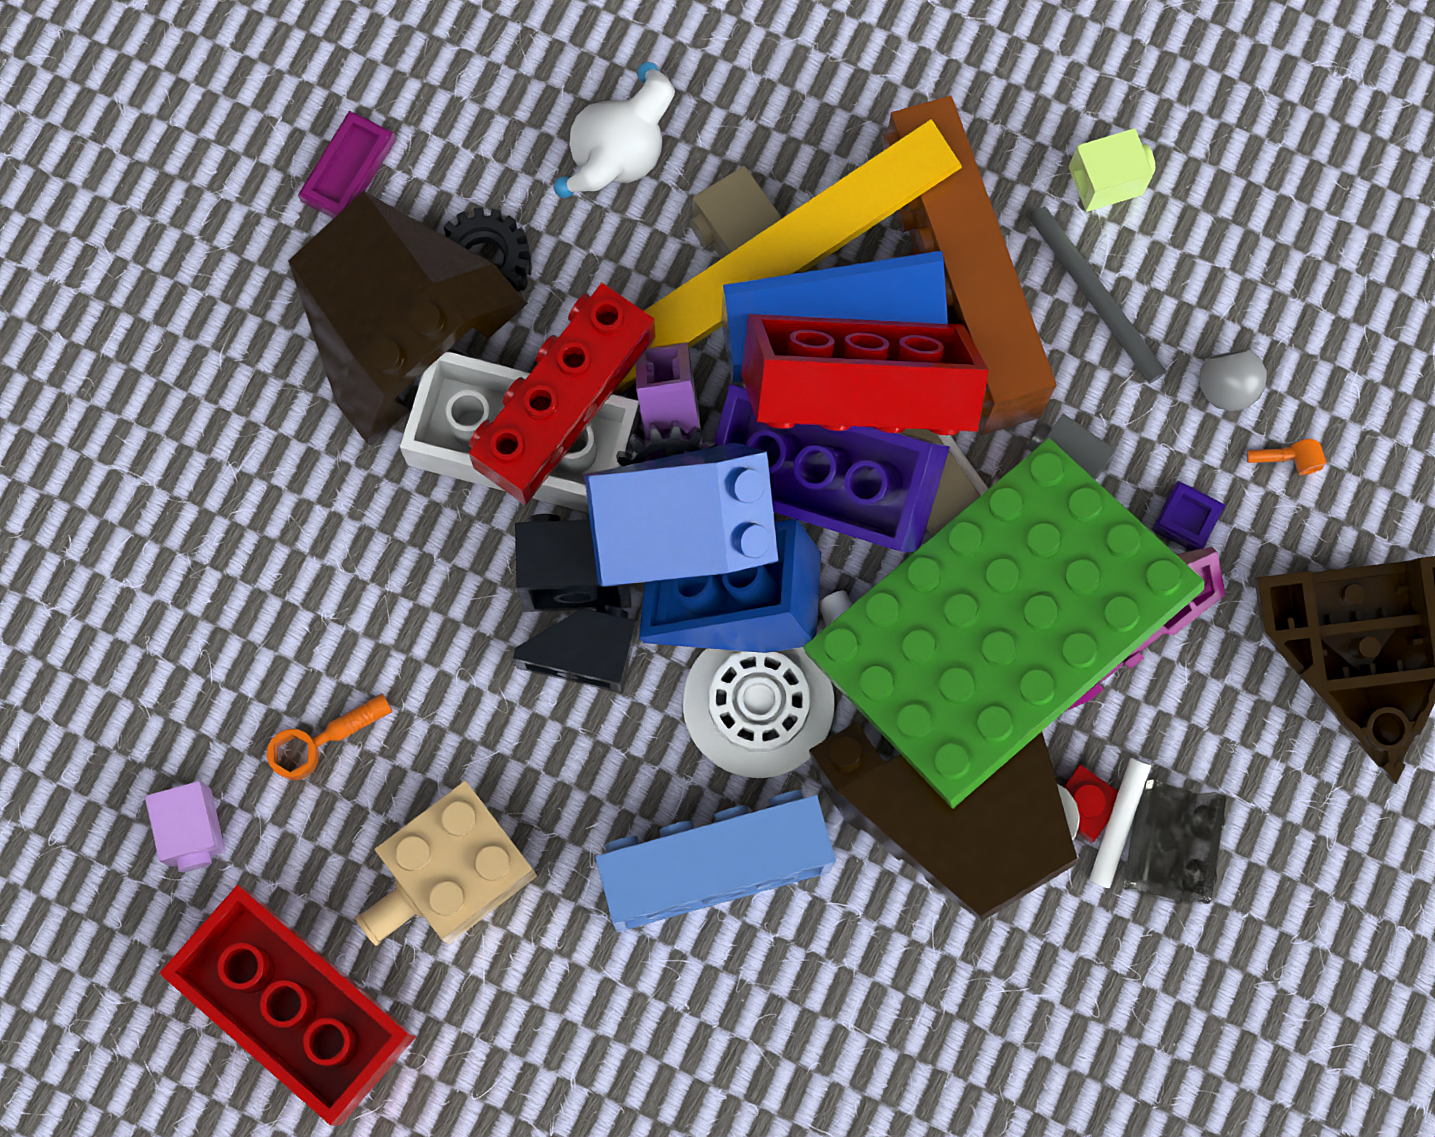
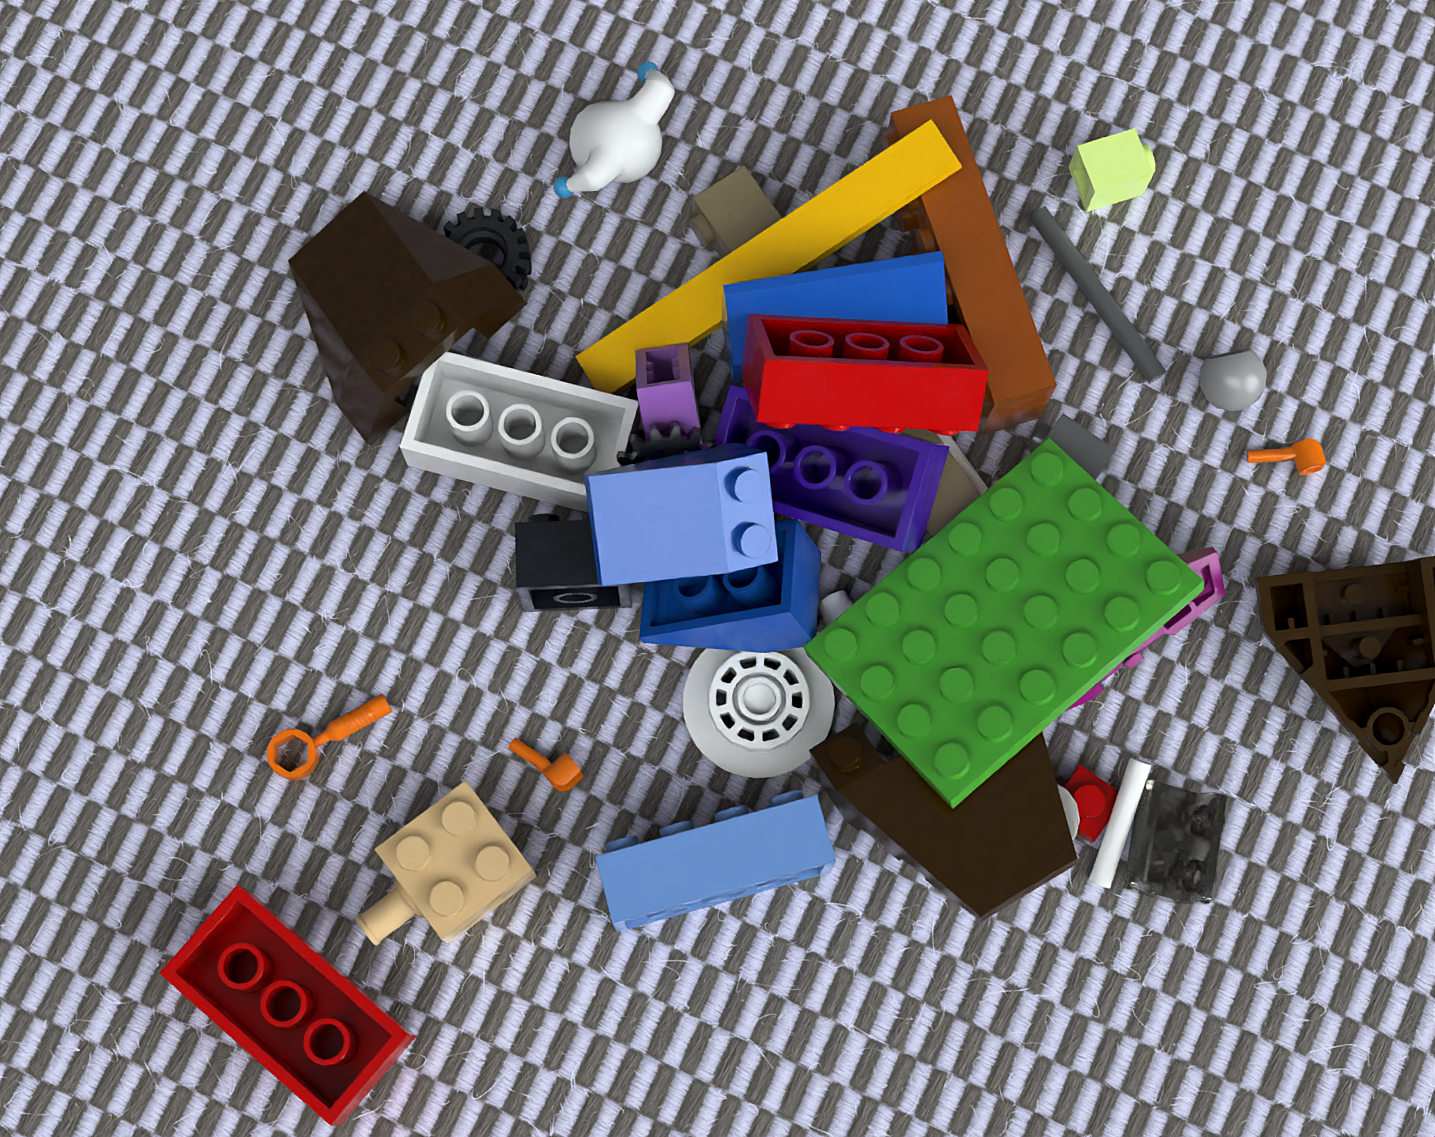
(185, 826): lavender brick -> none
(347, 165): magenta tile -> none
(561, 393): red brick -> none
(561, 773): none -> orange hand
(583, 648): black slope -> none
(1188, 517): dark purple tile -> none

